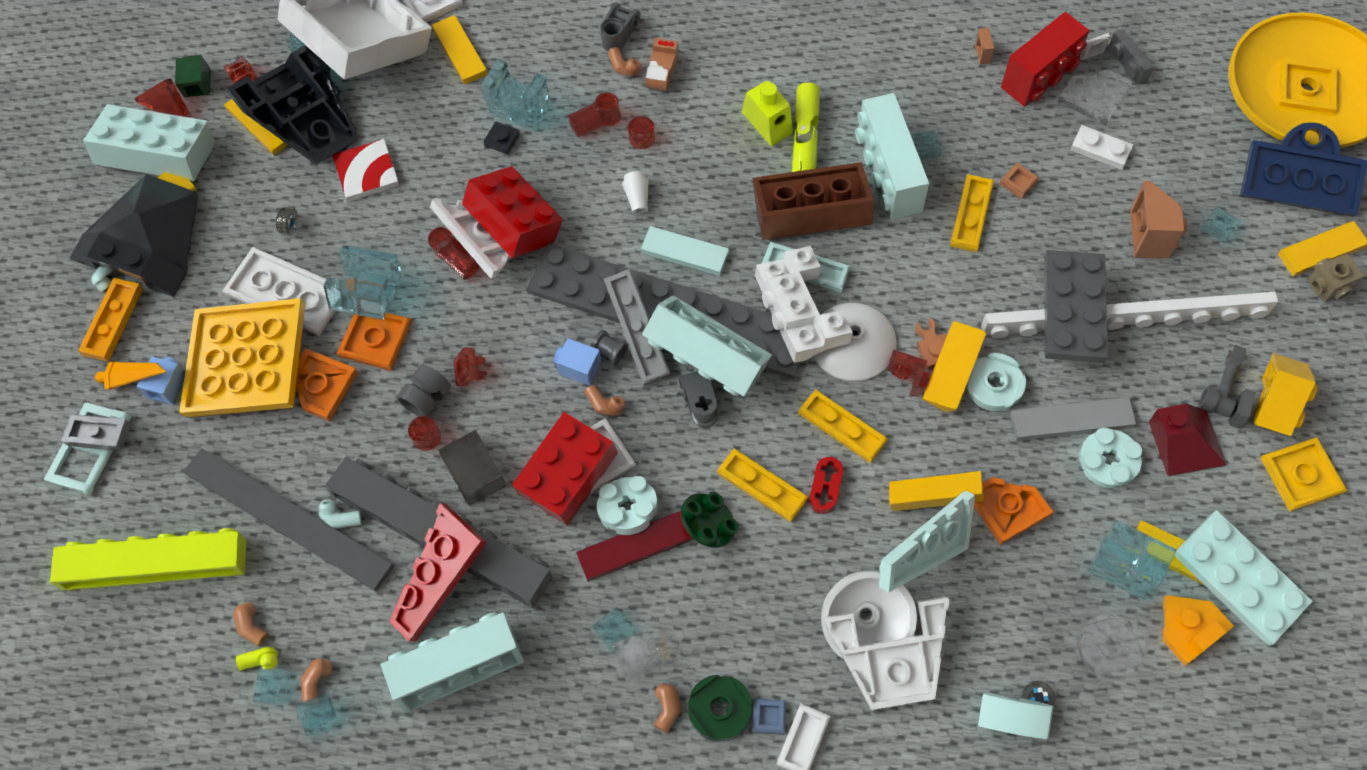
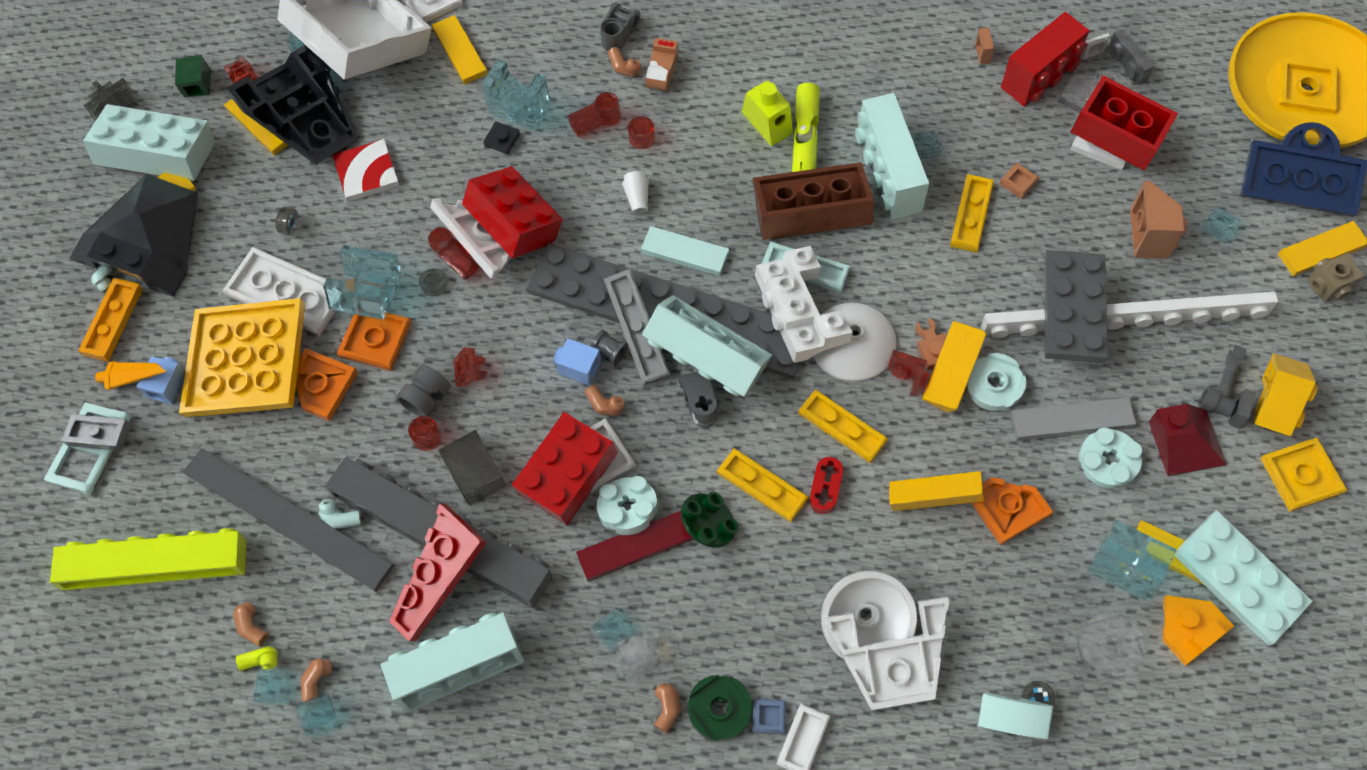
(110, 94): none -> clear smoke hips
(164, 99): clear red tile -> none
(433, 282): none -> clear smoke tile
(930, 545): light aqua wing -> none
(1123, 122): none -> red brick

